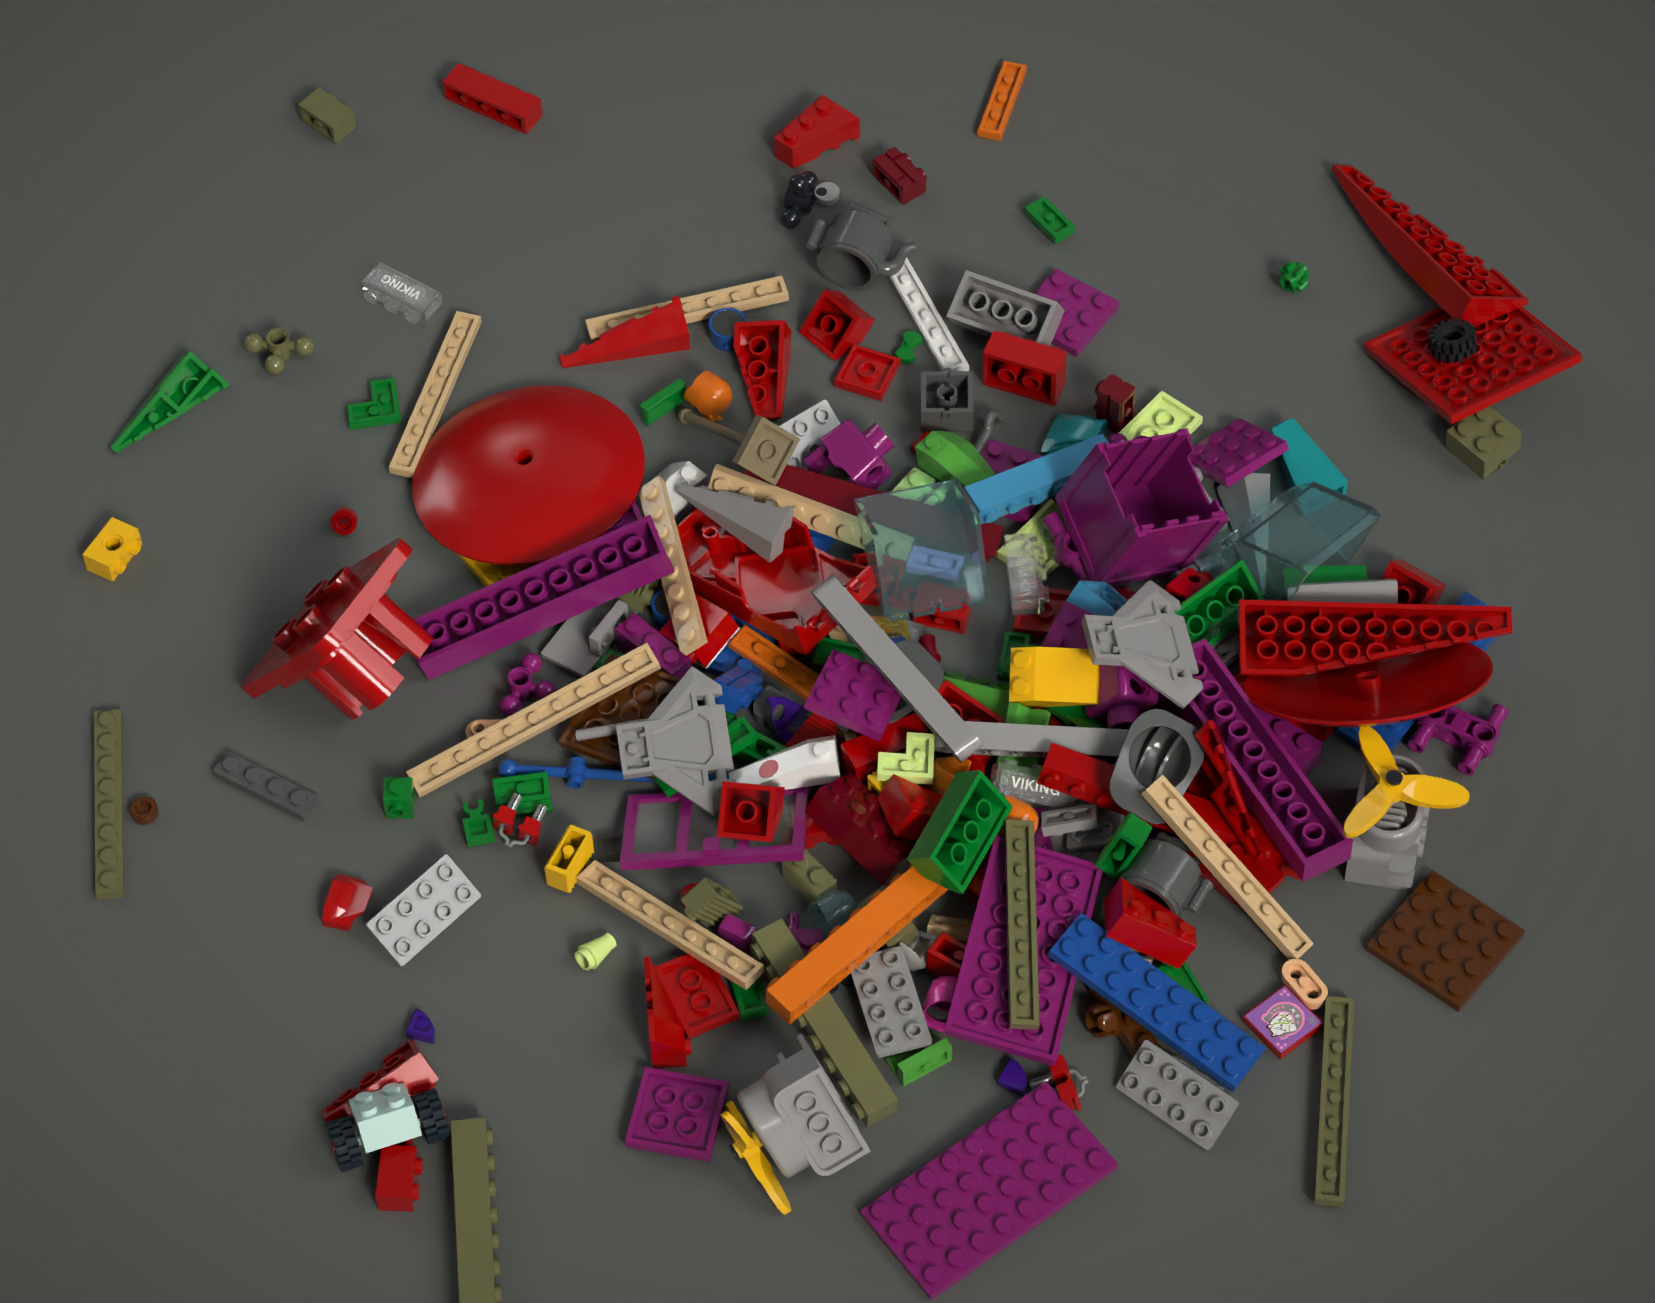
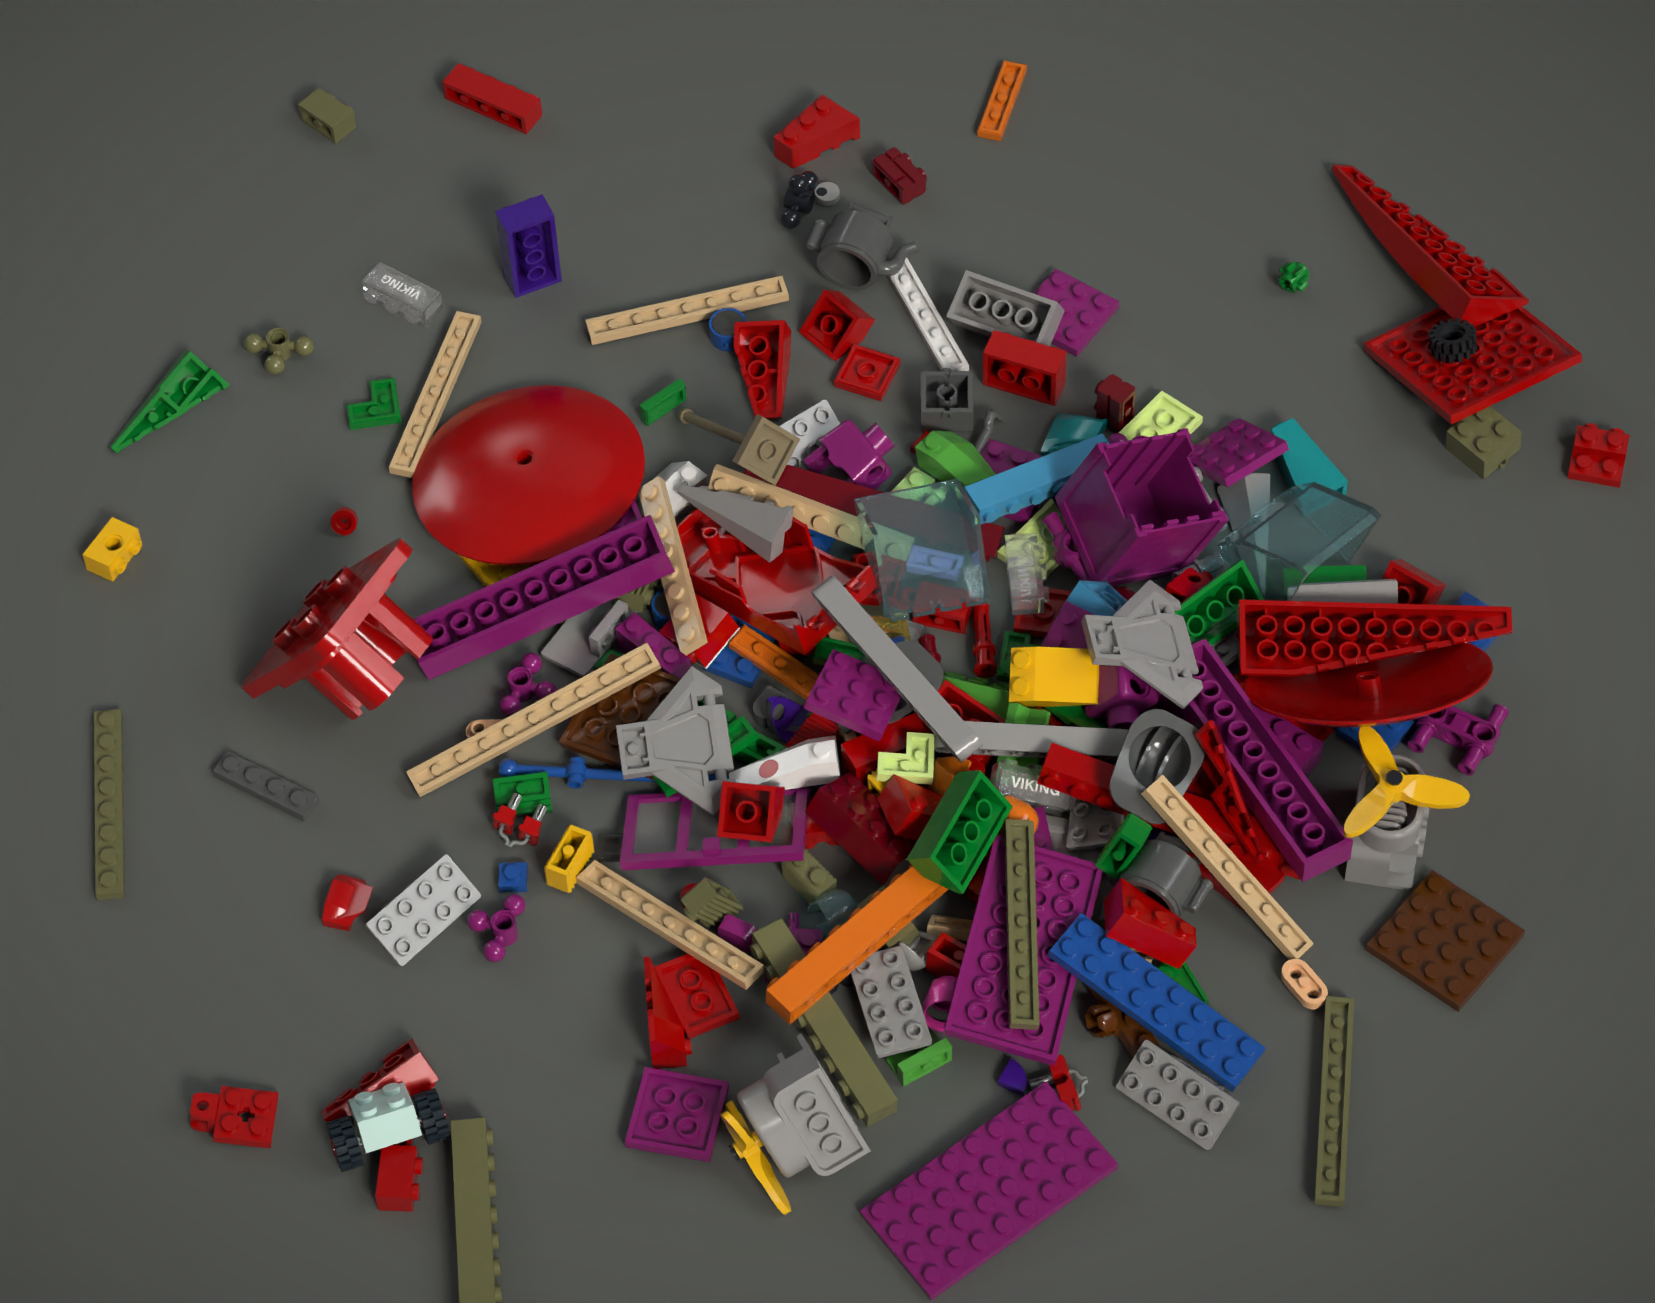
(144, 810): reddish brown tile -> none
(223, 1117): none -> red plate
(399, 797): green brick -> none
(421, 1028): dark purple tile -> none
(477, 825): green plate -> none
(479, 921): none -> magenta piece
(513, 877): none -> blue plate
(528, 245): none -> dark purple brick
(594, 952): yellowish green cone -> none
(601, 731): light grey bar -> none
(653, 334): red wedge -> none
(709, 395): orange helmet -> none
(738, 689): blue brick -> none
(750, 1002): green plate -> none
(910, 341): green piece -> none
(984, 649): none -> red pin
(1049, 220): green plate -> none
(1069, 820): light grey plate -> none
(1282, 1022): tile -> none
(1598, 455): none -> red plate

